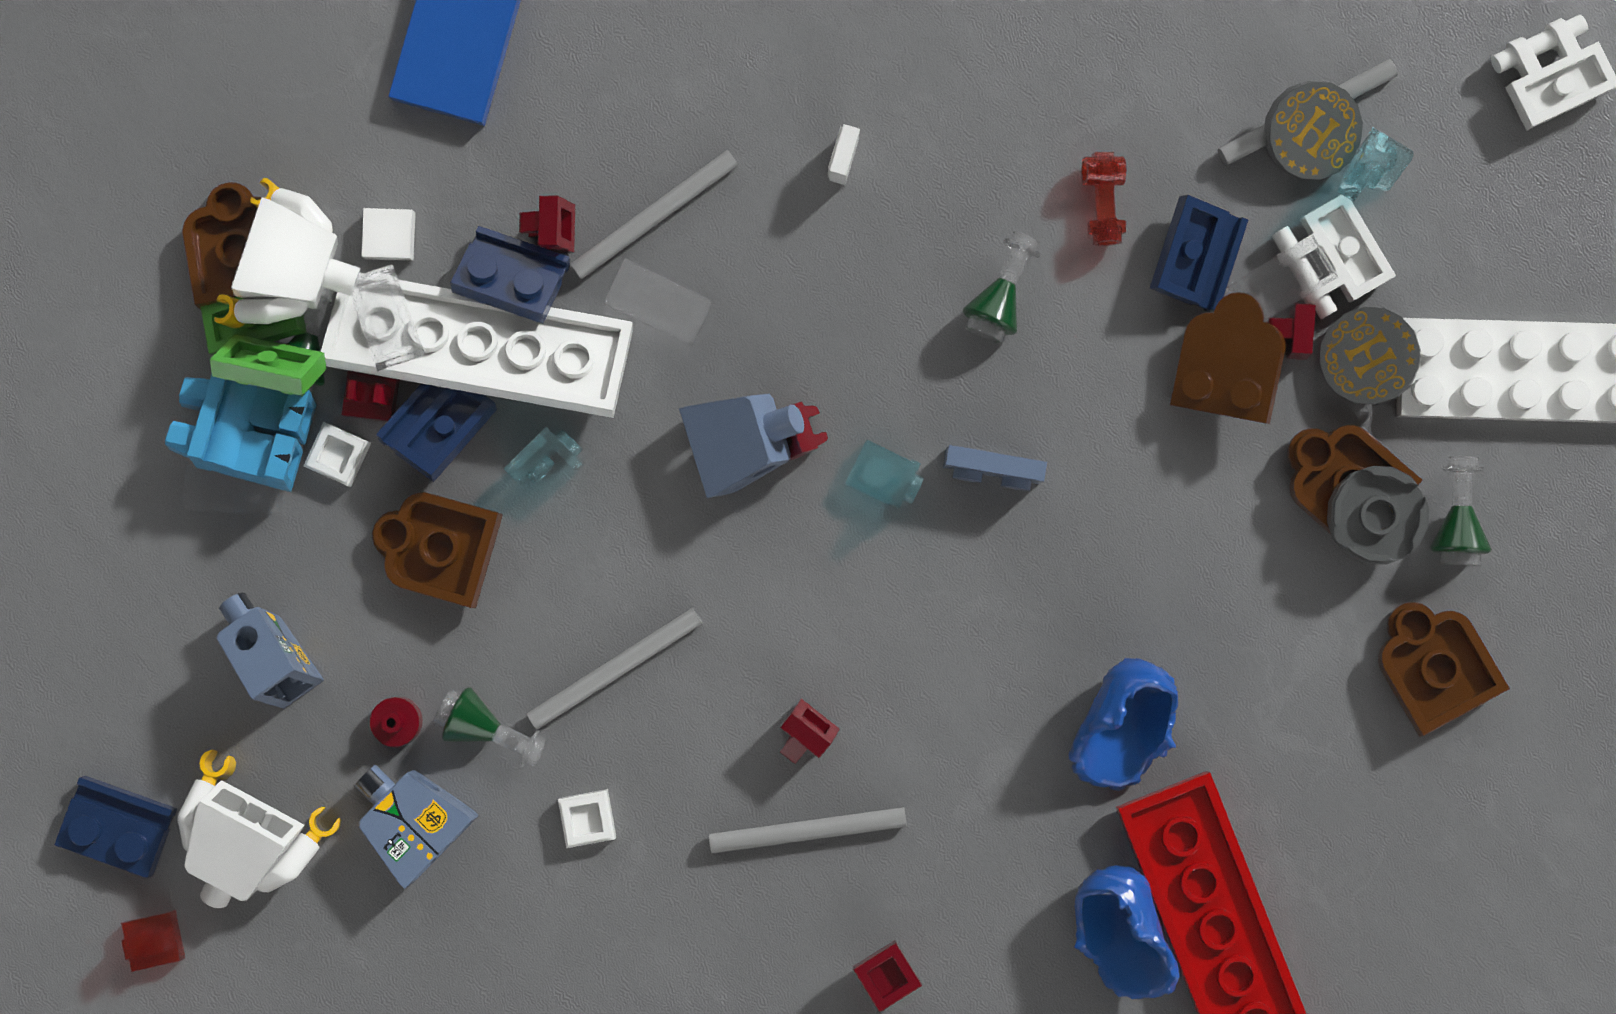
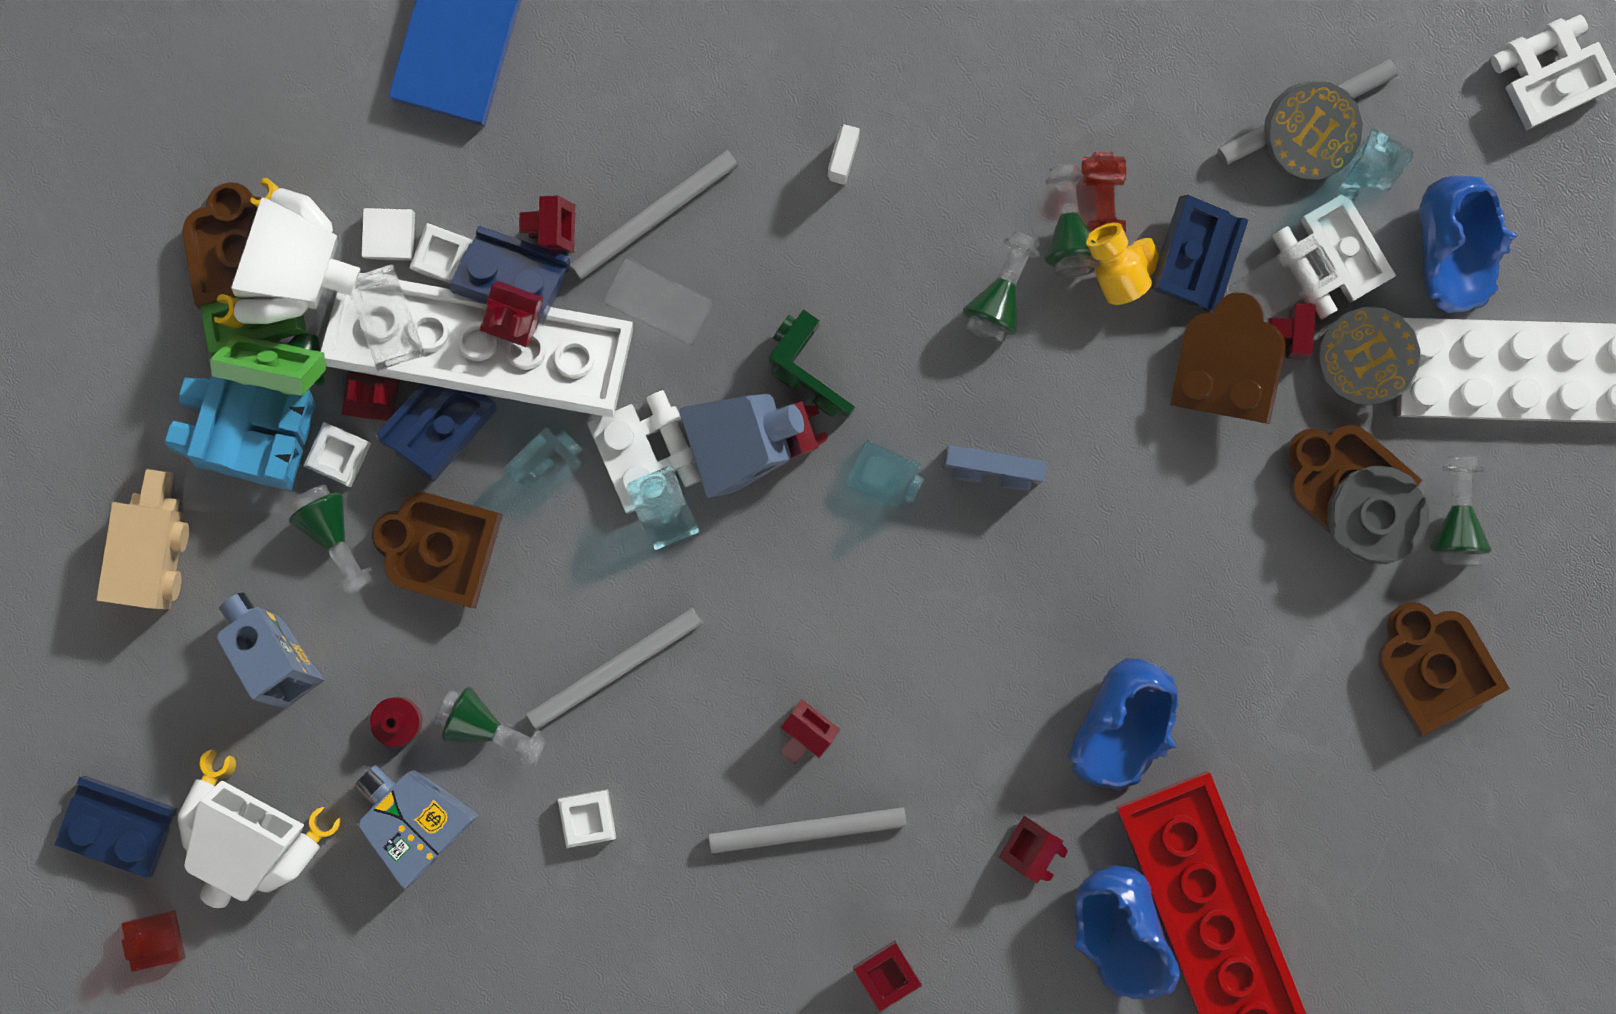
(144, 547): none -> tan hinge
(322, 519): none -> piece
(439, 253): none -> white tile
(511, 313): none -> dark red tile
(629, 453): none -> white plate
(662, 507): none -> clear light blue bracket
(792, 338): none -> dark green bracket
(1032, 850): none -> dark red tile
(1068, 244): none -> piece
(1121, 269): none -> yellow piece
(1462, 242): none -> blue piece

